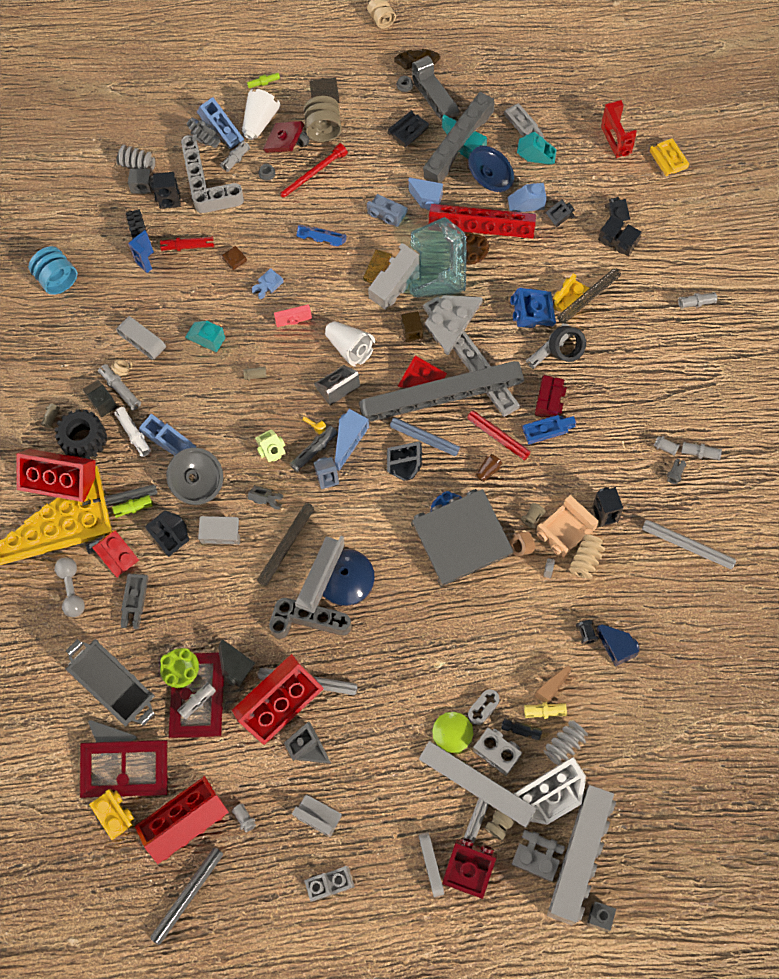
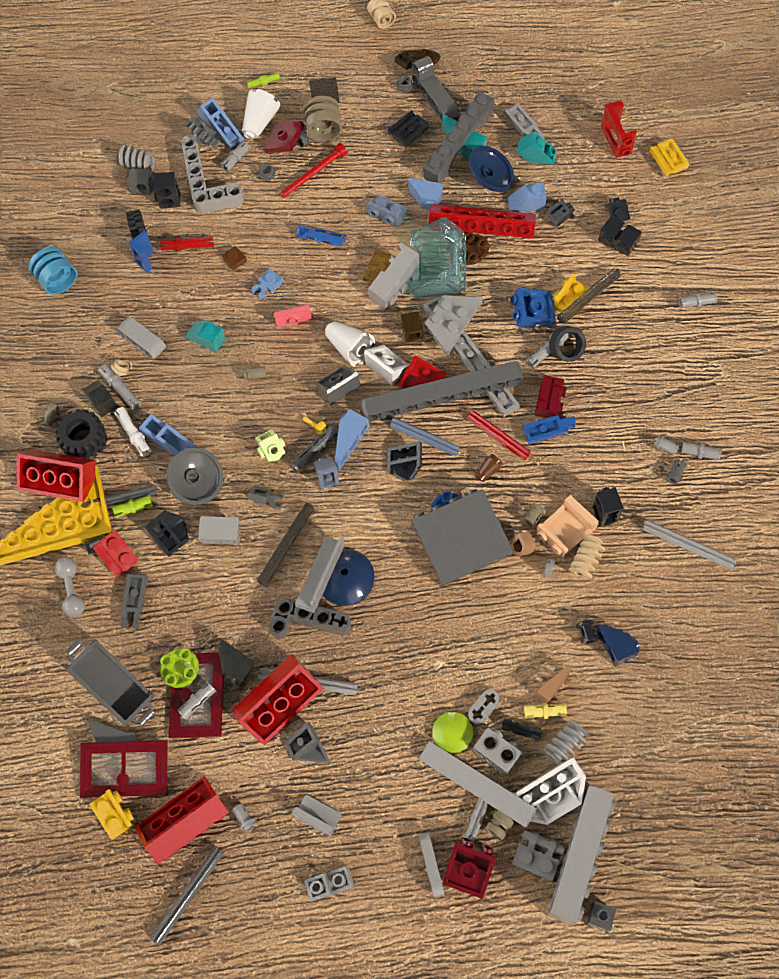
(385, 363): none -> white slope

